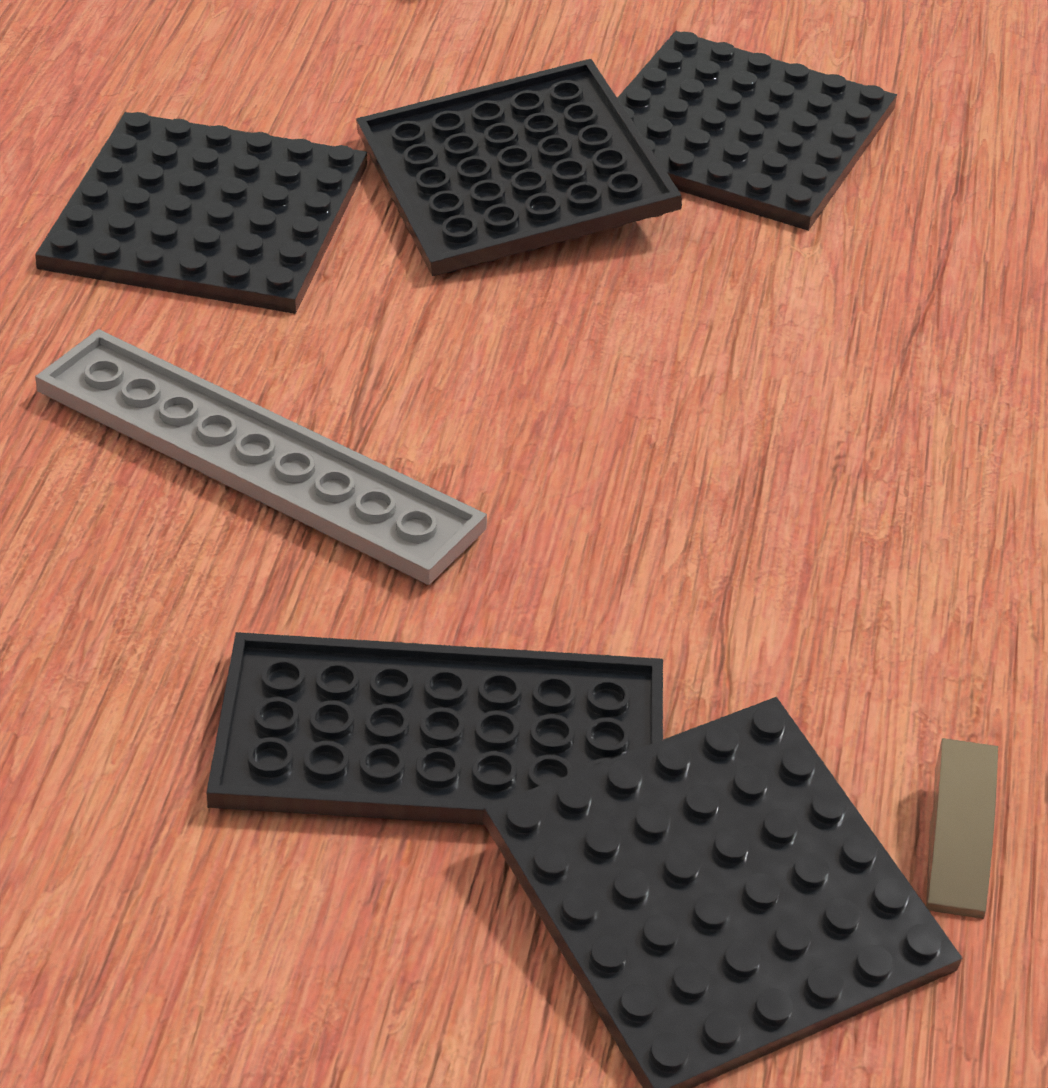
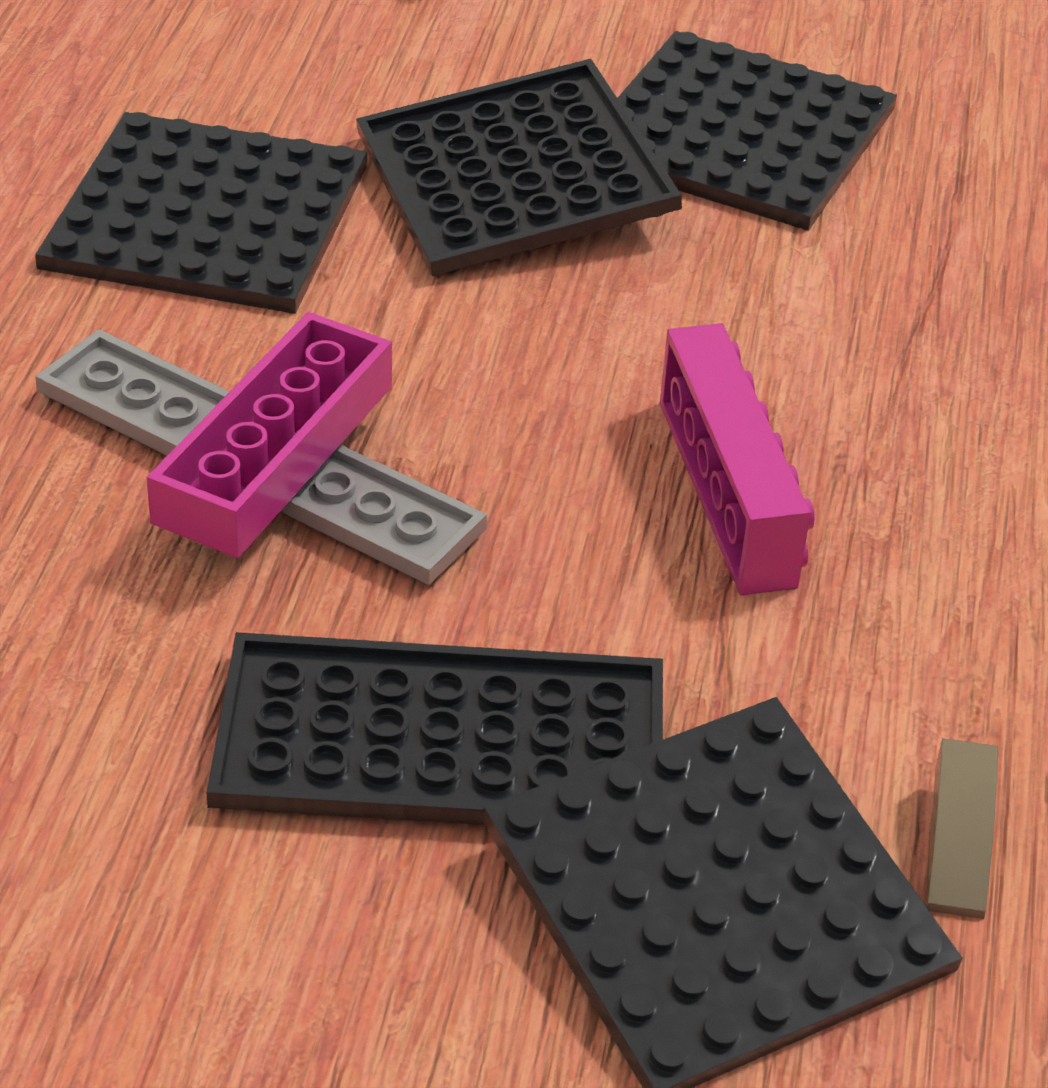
(270, 434): none -> dark pink brick
(735, 460): none -> dark pink brick

